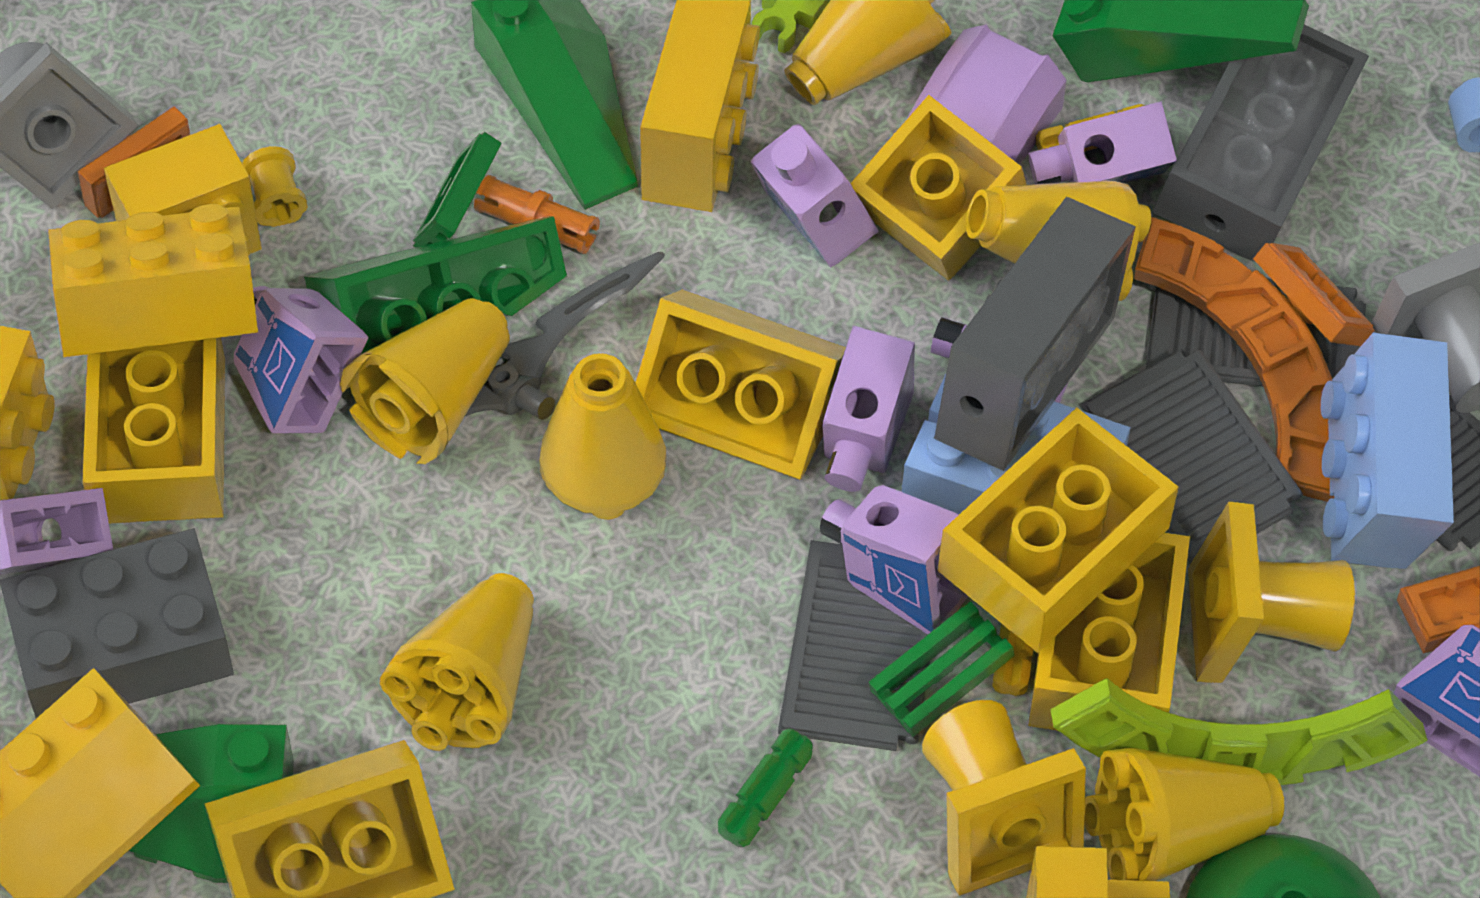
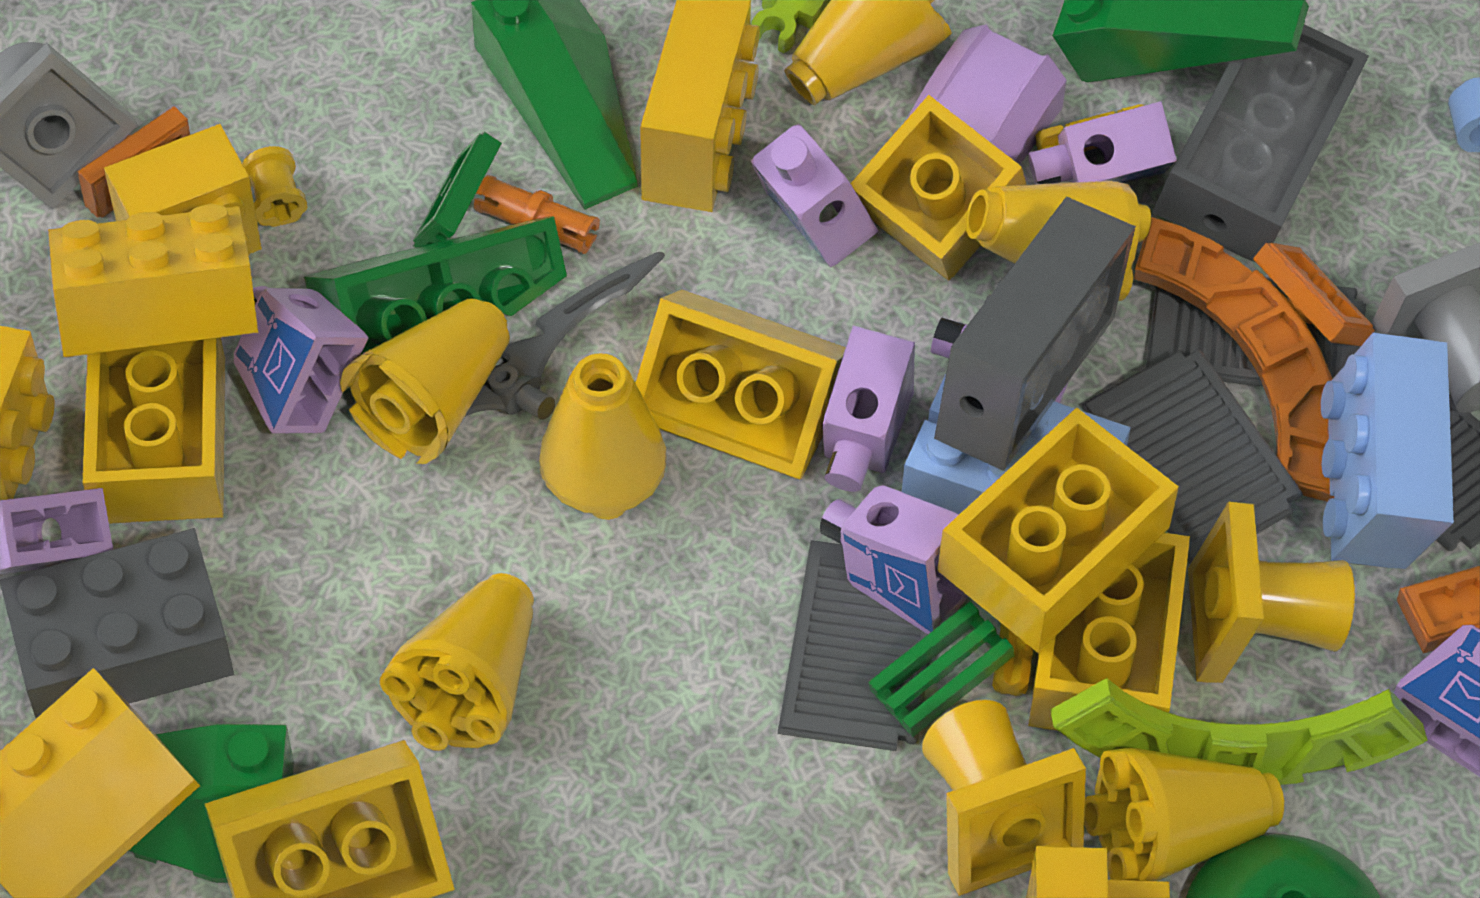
(765, 787): green axle -> none

